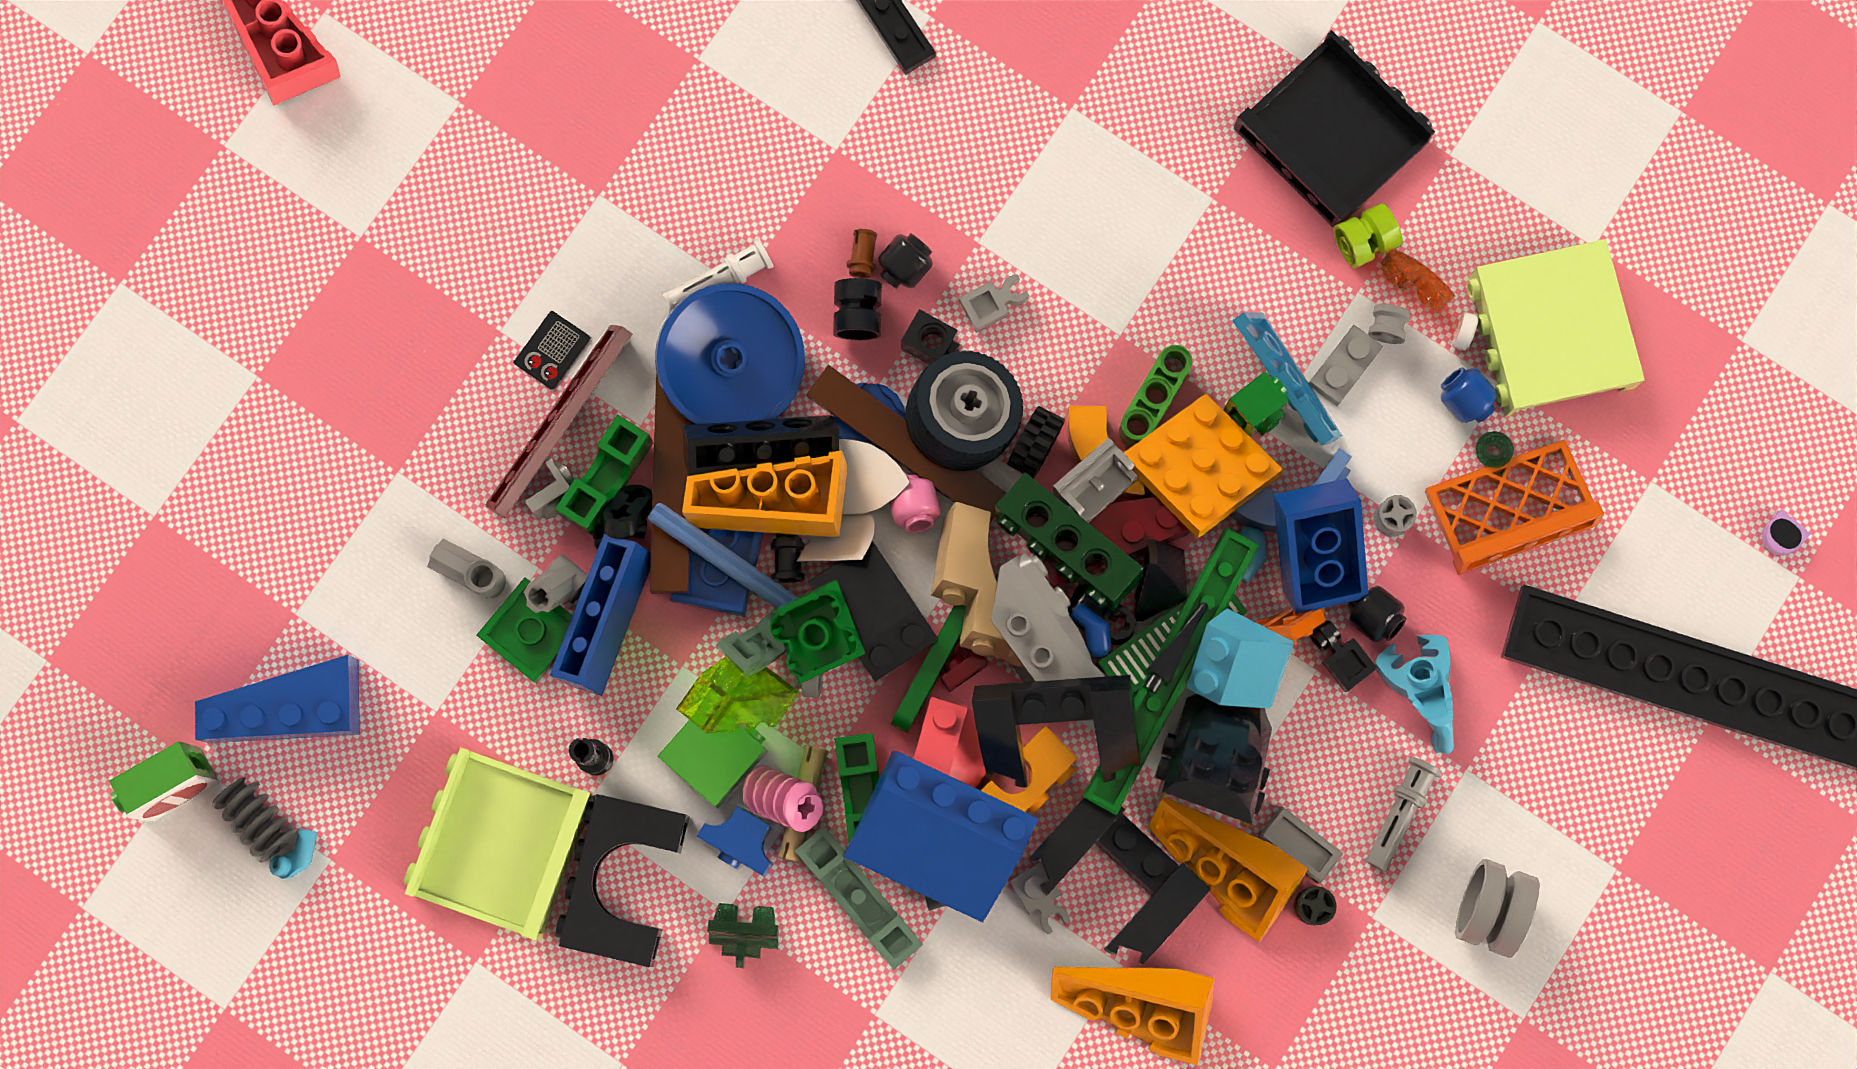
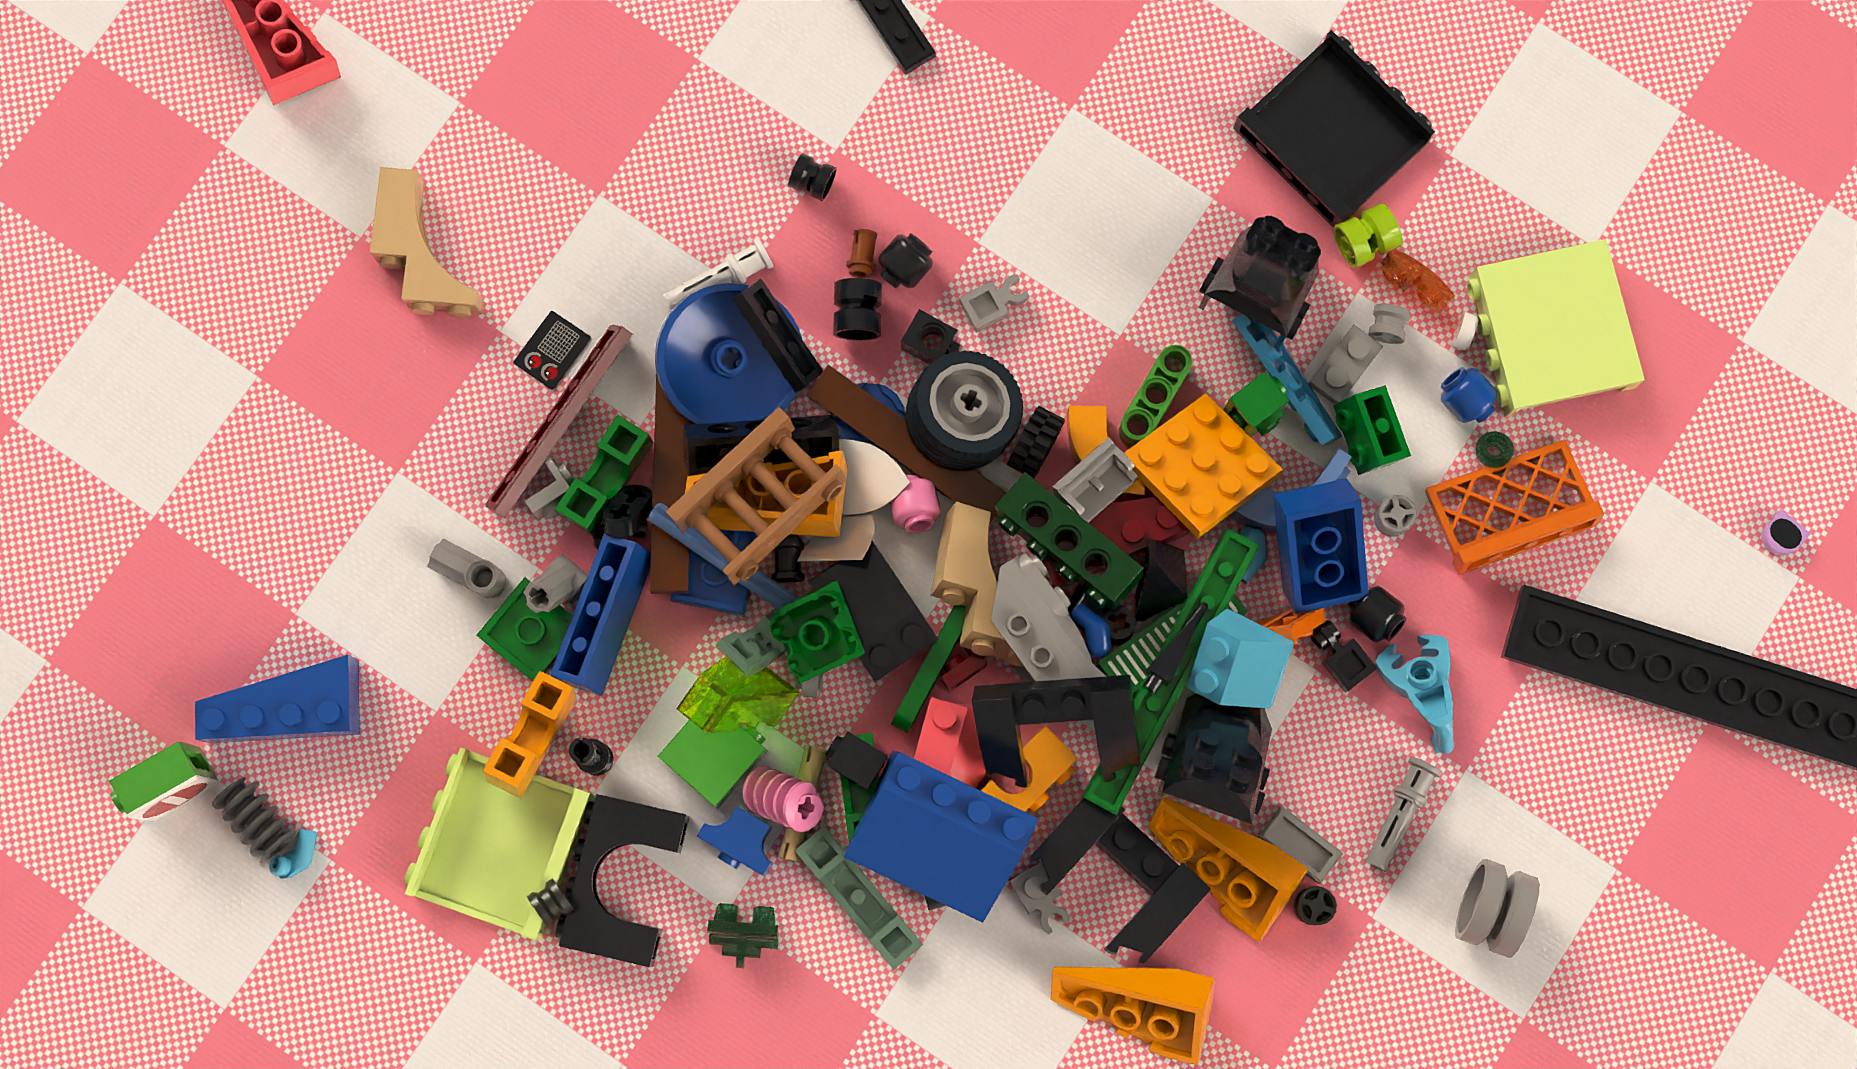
(401, 240): none -> tan arch
(540, 720): none -> light orange arch
(550, 903): none -> pearl dark grey wheel
(748, 460): none -> medium nougat fence
(778, 335): none -> black plate
(812, 176): none -> black wheel
(856, 760): none -> black brick
(1266, 276): none -> black slope
(1371, 430): none -> green brick

